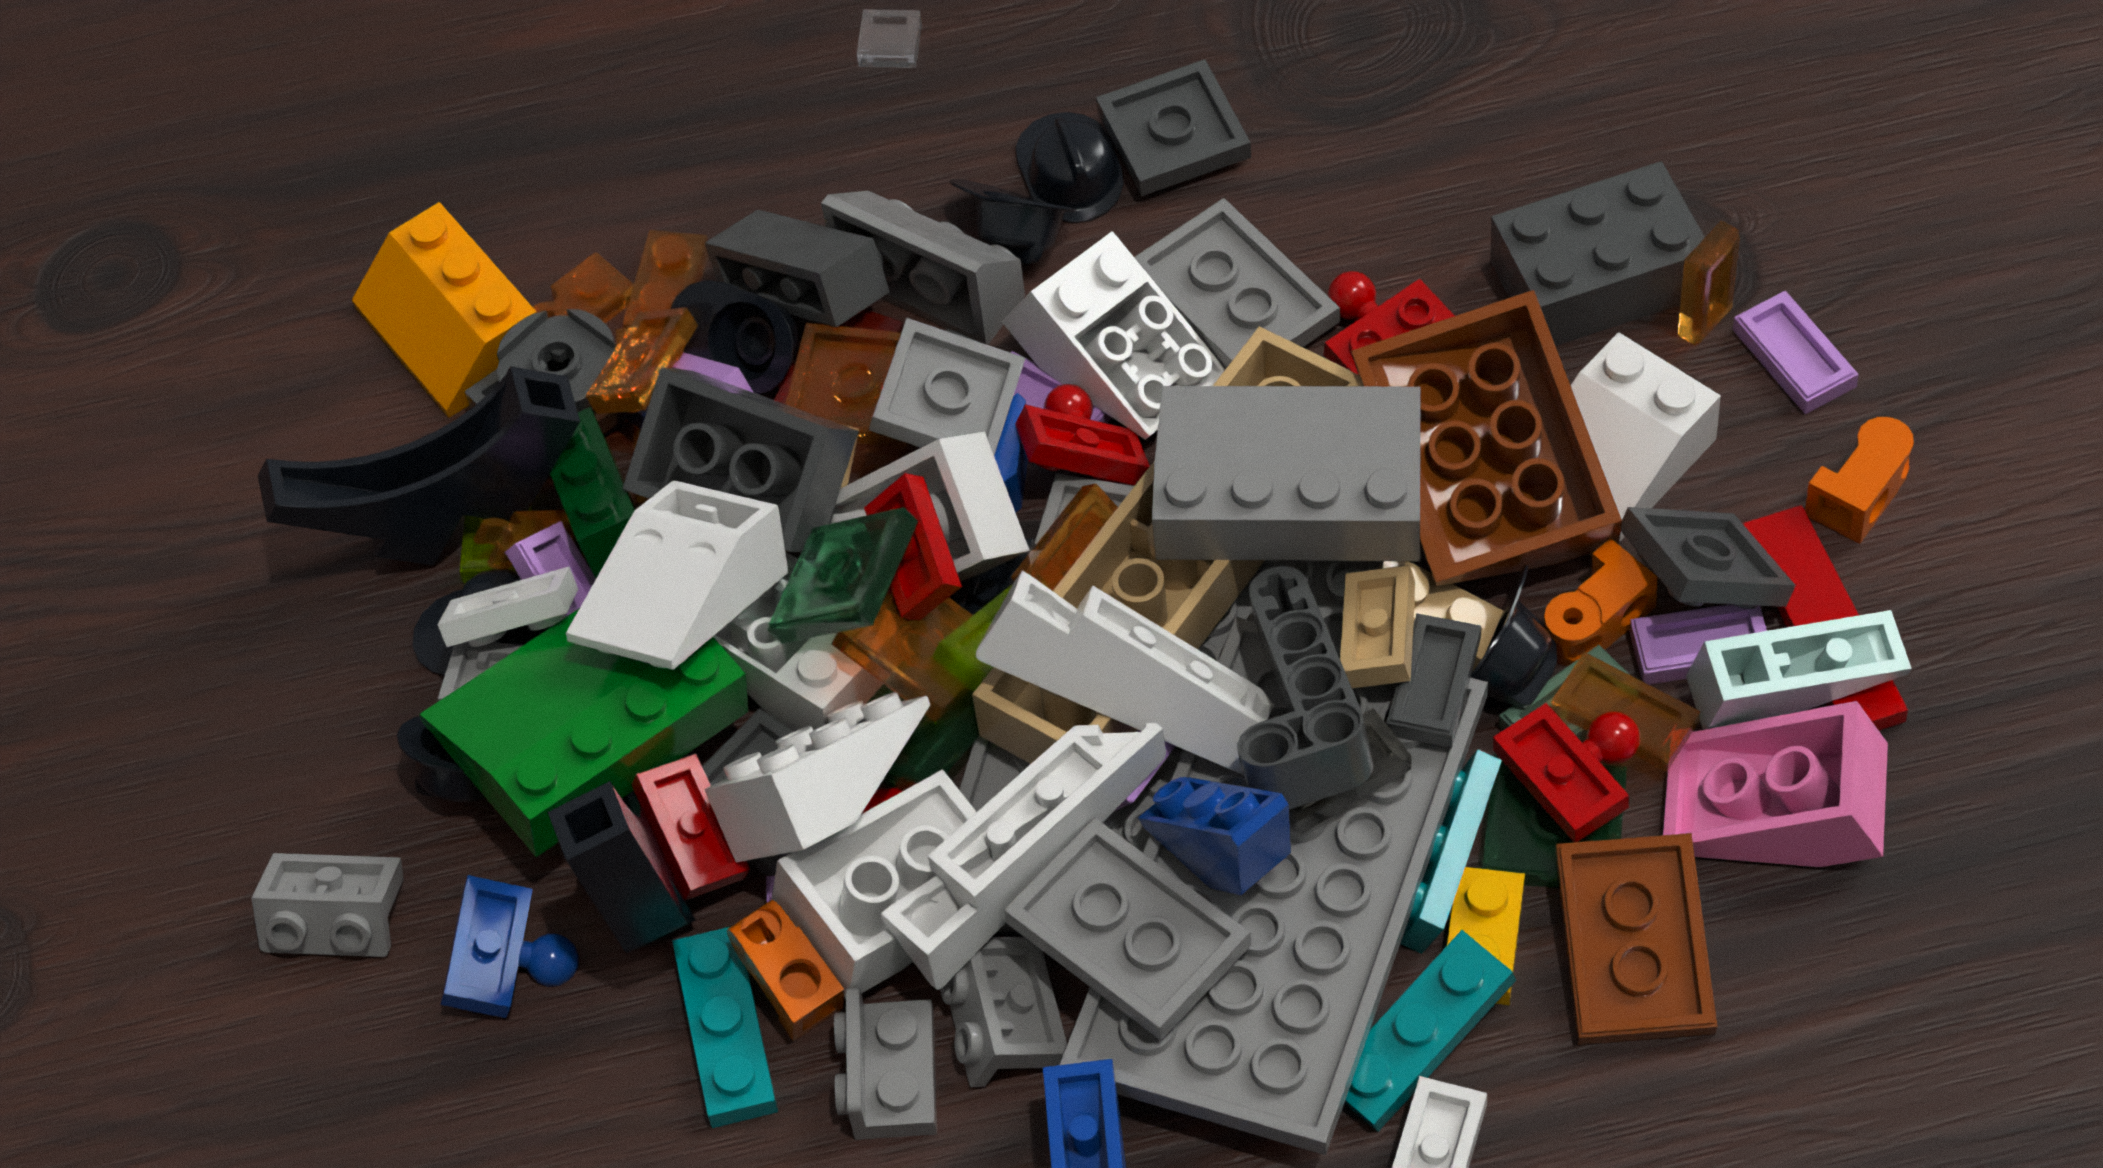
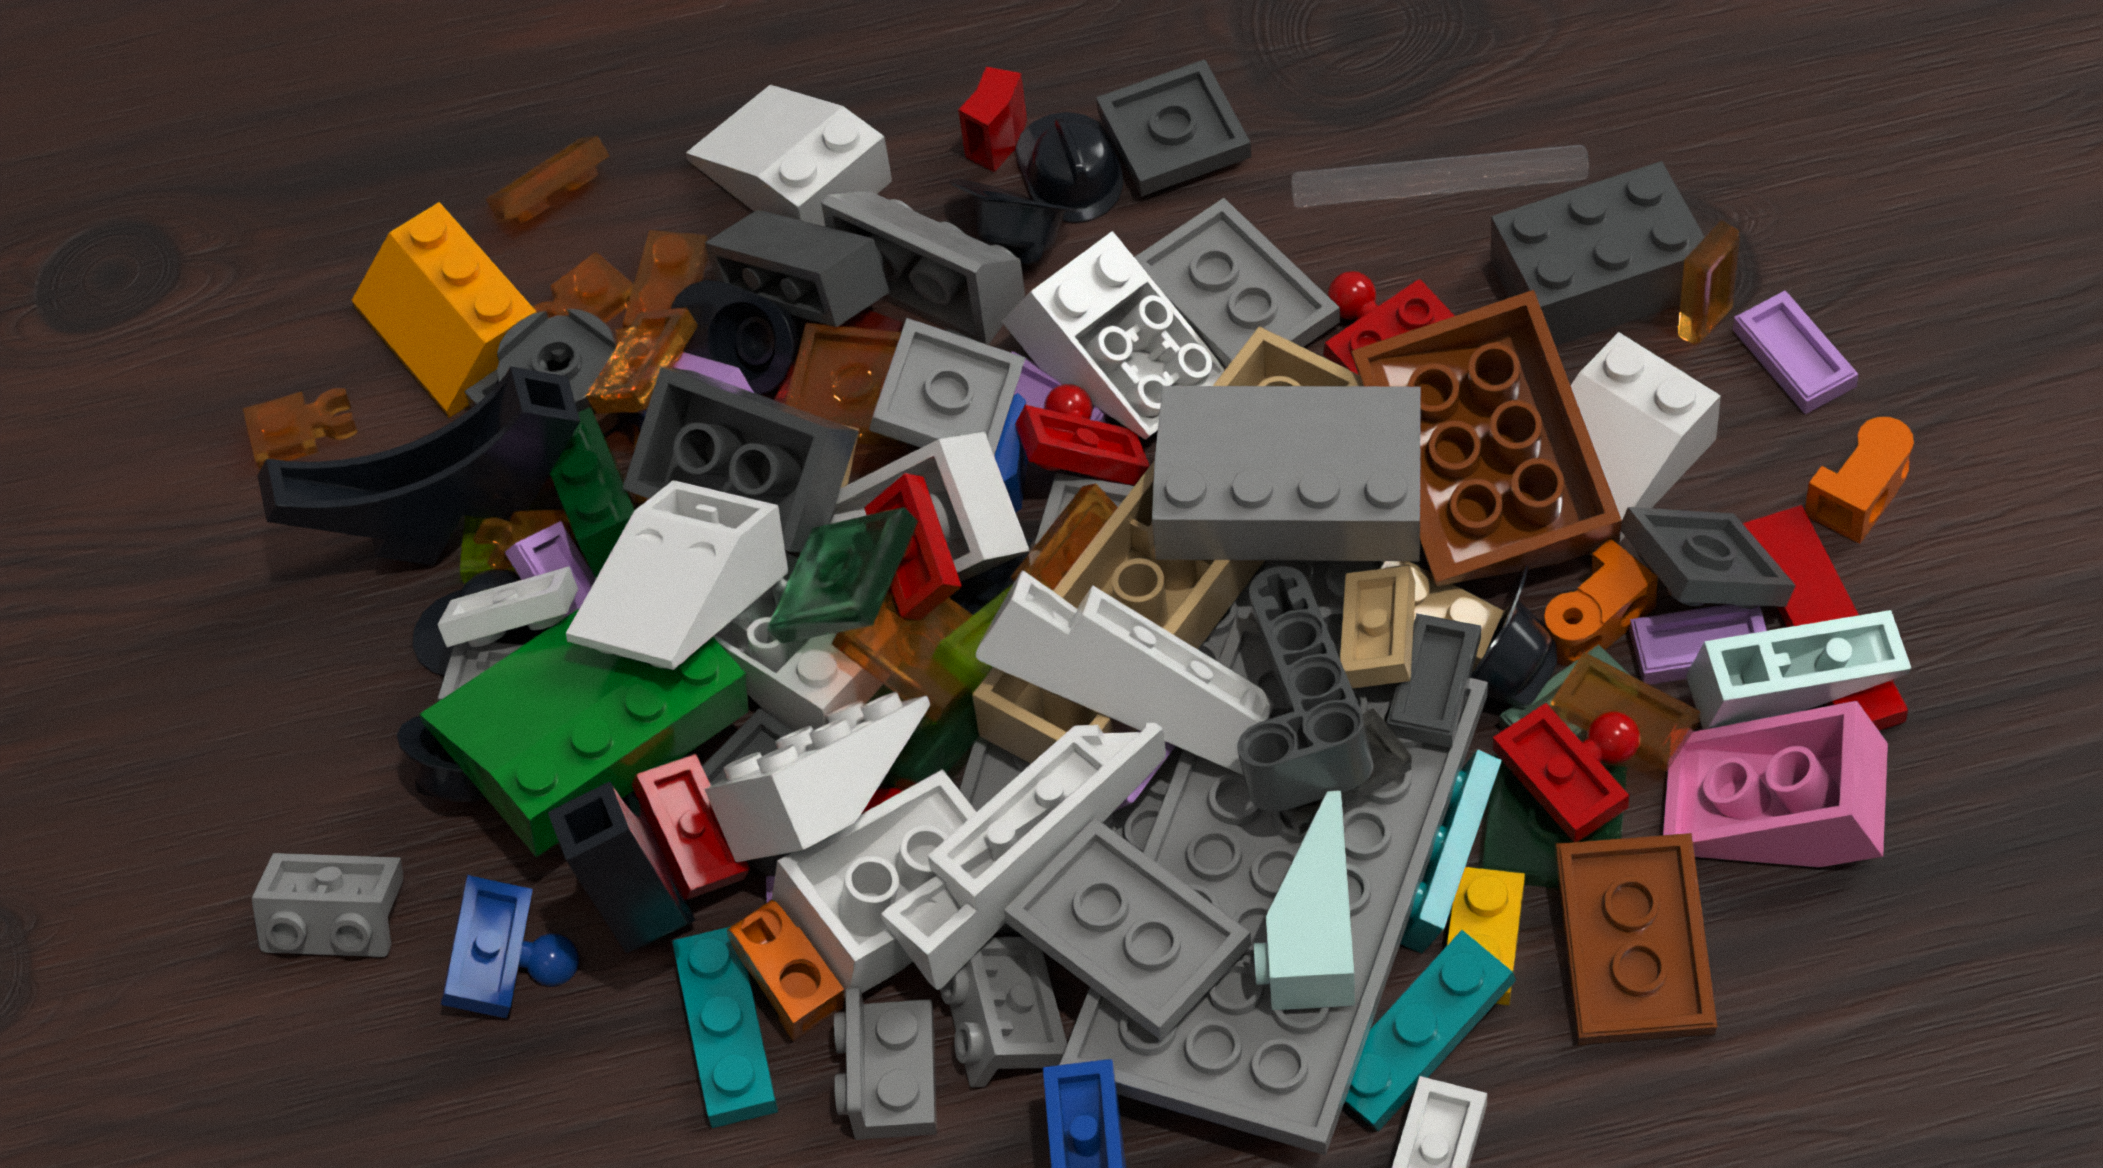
(289, 426): none -> clear orange plate
(569, 167): none -> clear orange plate
(791, 153): none -> white slope
(889, 38): clear tile -> none
(993, 118): none -> red piece
(1221, 830): blue slope -> none
(1310, 923): none -> light aqua slope
(1440, 175): none -> clear axle

